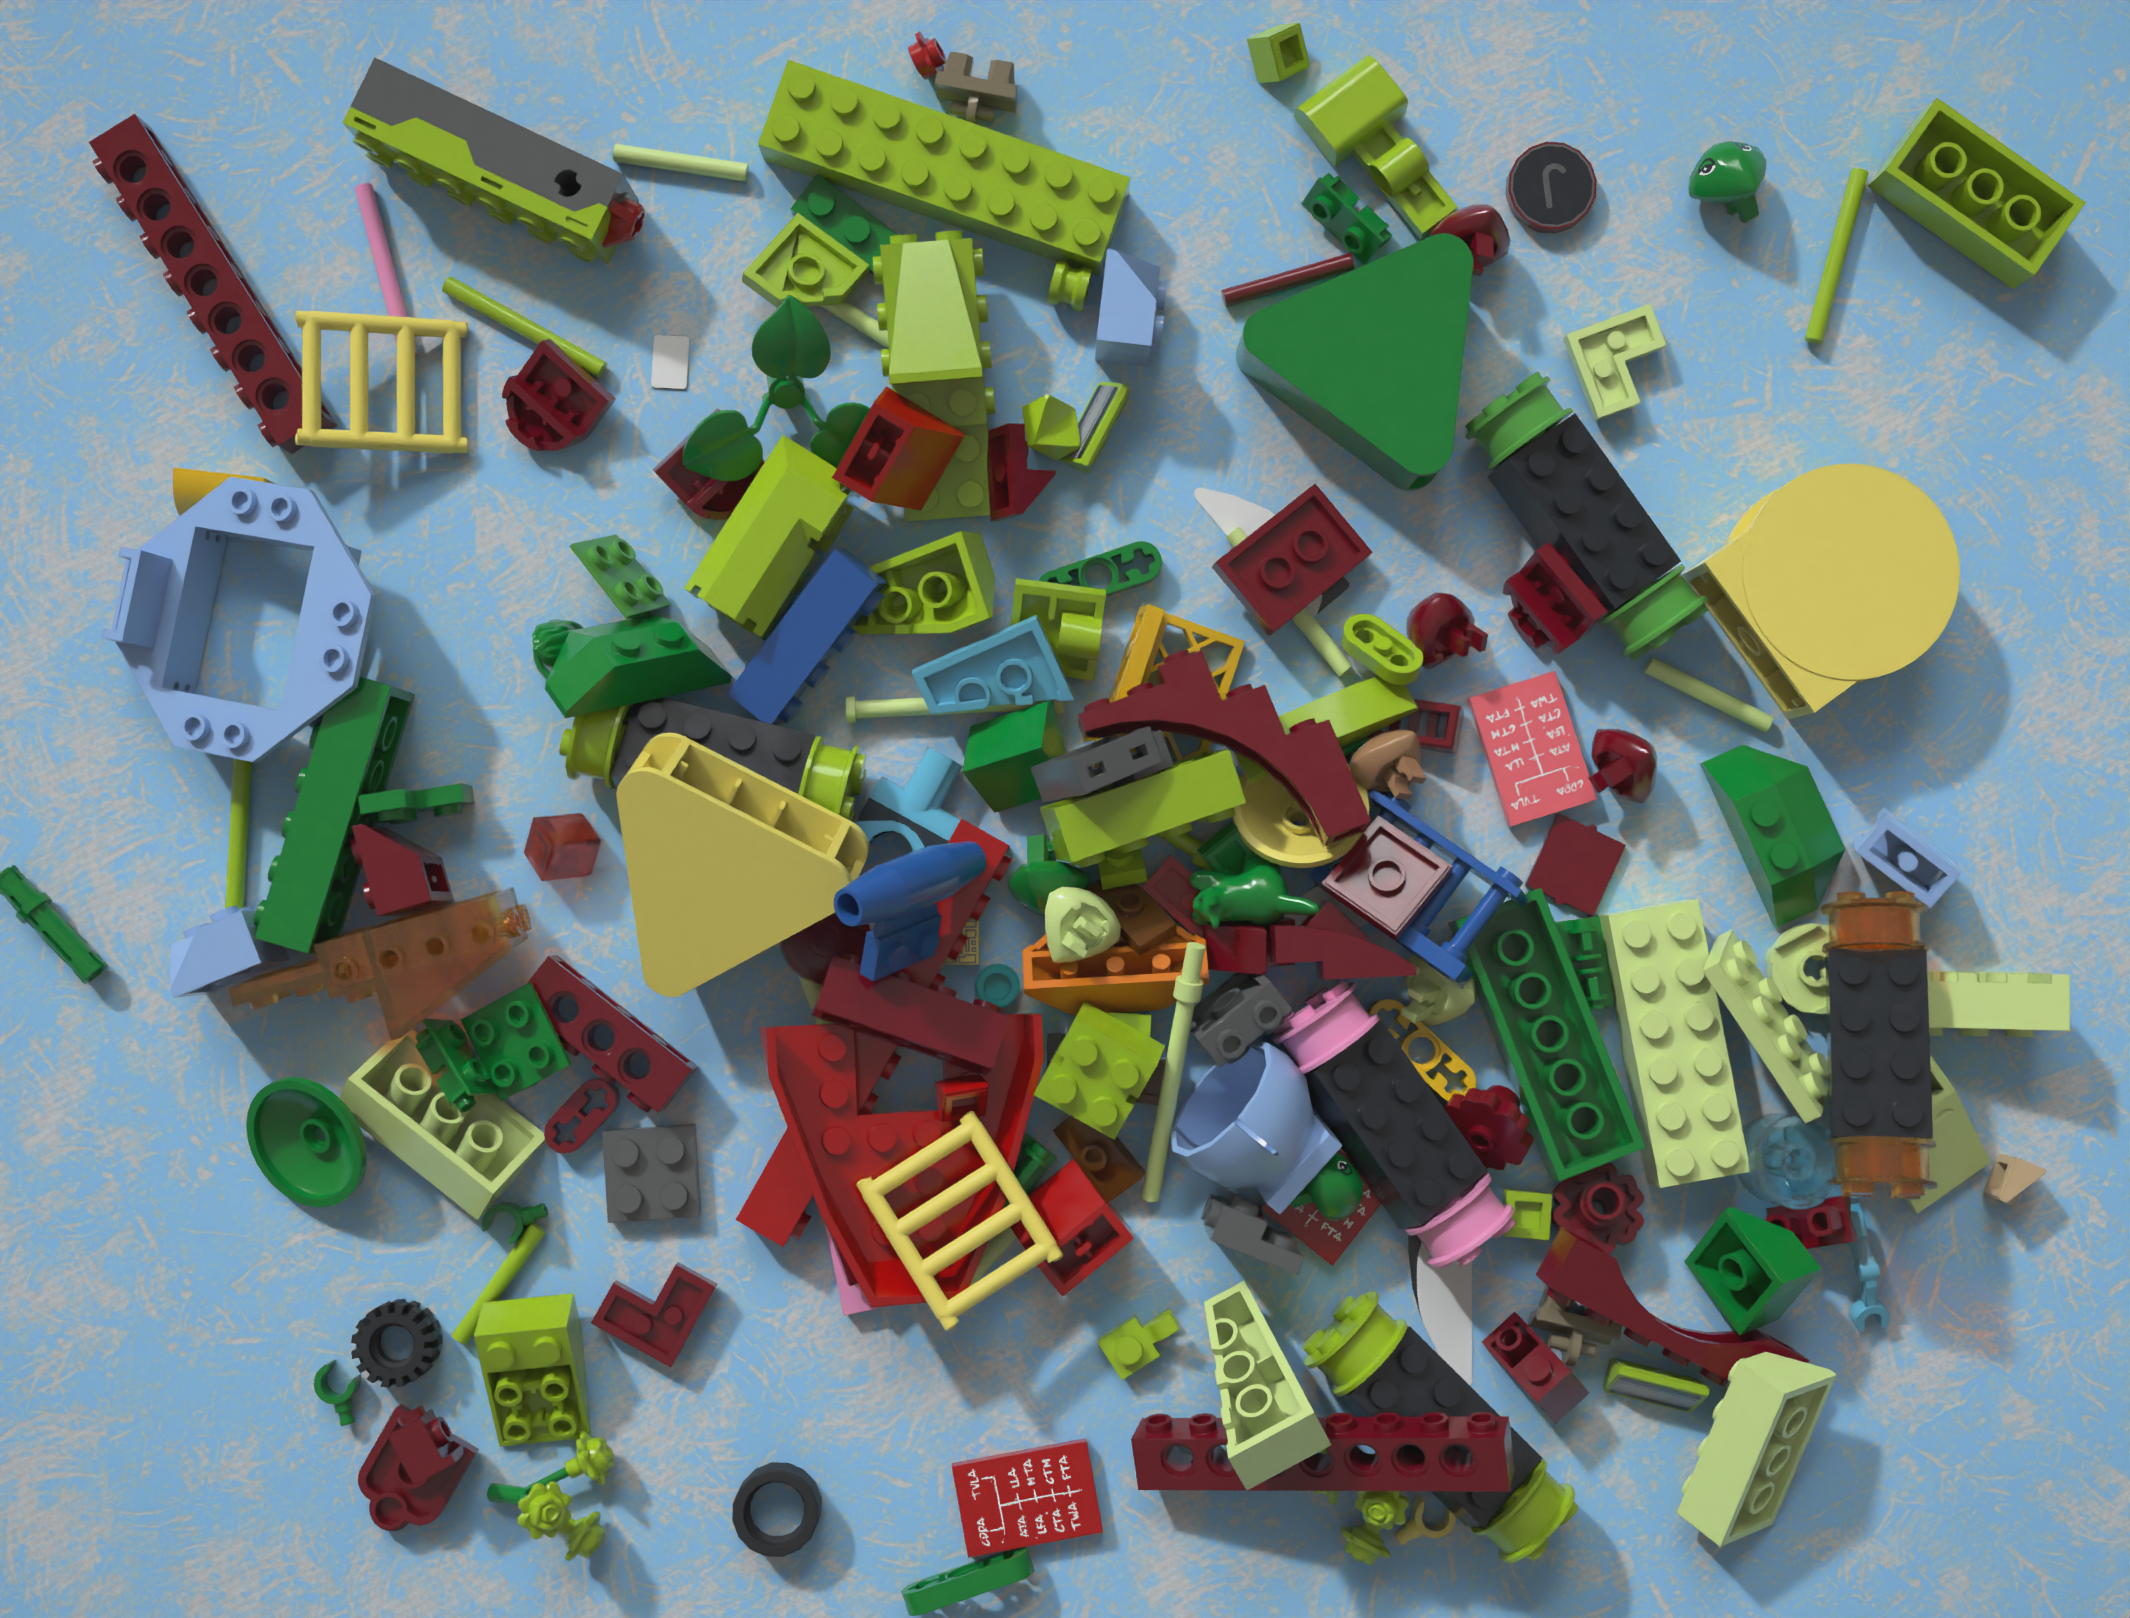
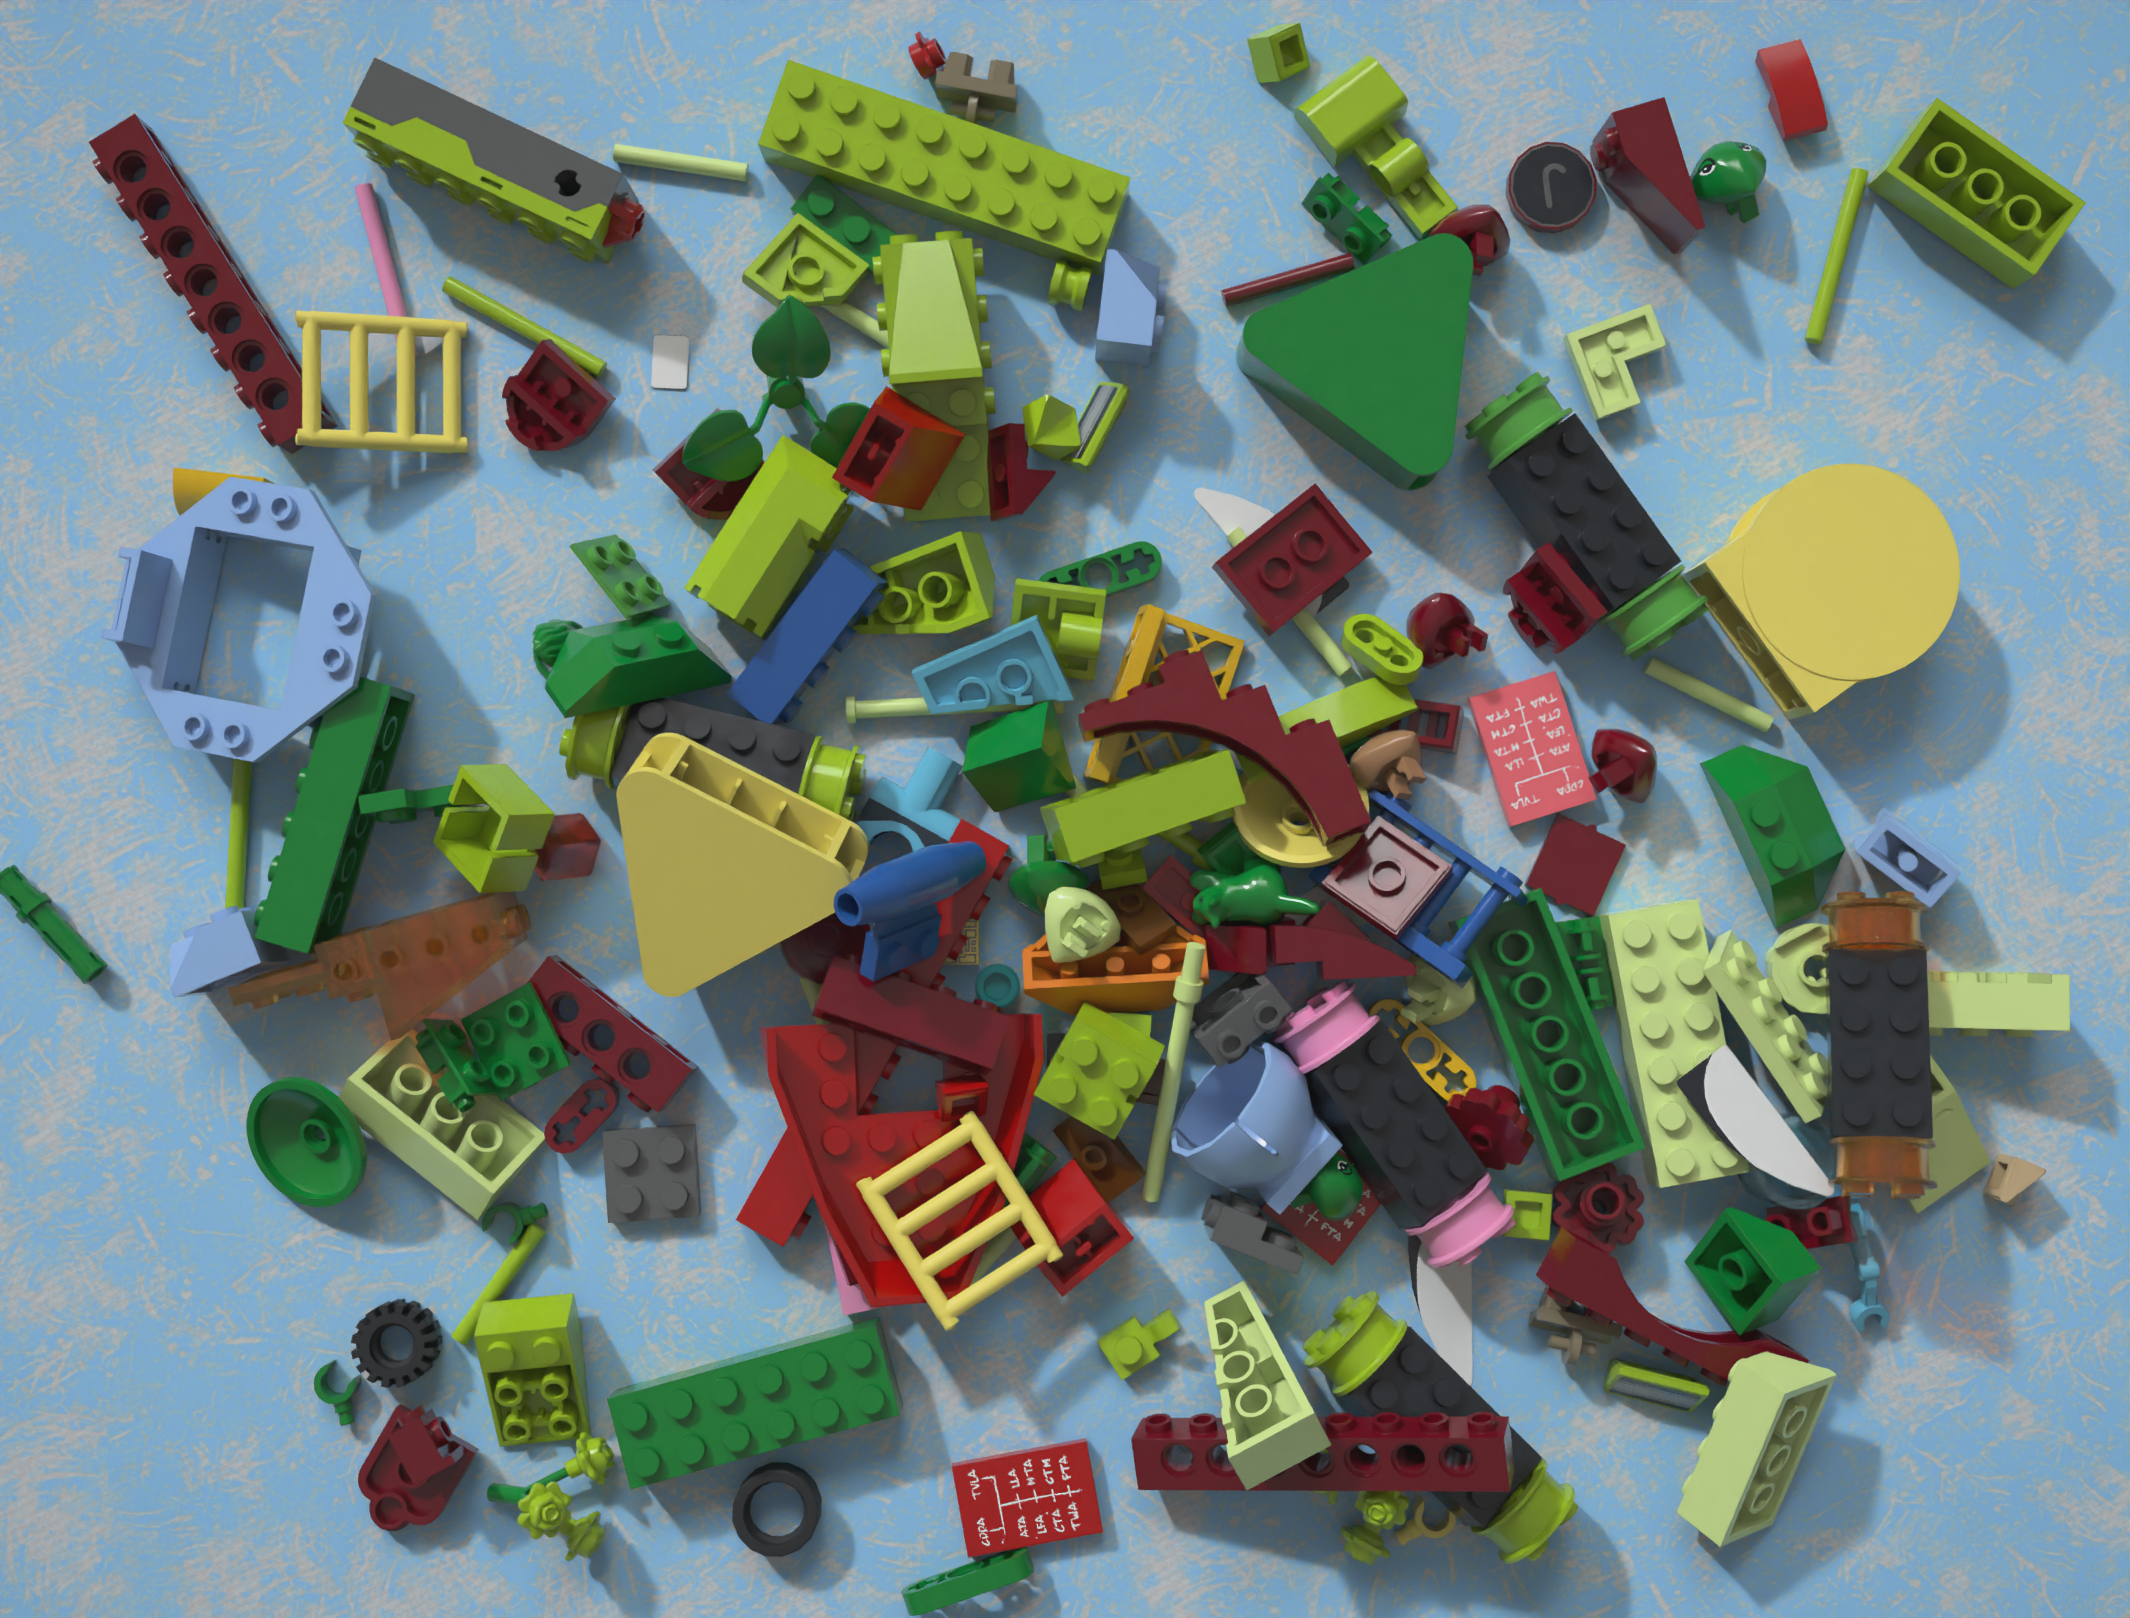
(398, 872): dark red slope -> none
(498, 841): none -> lime piece
(659, 1325): dark red plate -> none
(755, 1403): none -> green brick
(1075, 774): dark grey piece -> none
(1535, 1367): dark red slope -> none
(1648, 172): none -> dark red slope
(1749, 1122): none -> white sticker
(1793, 88): none -> red slope

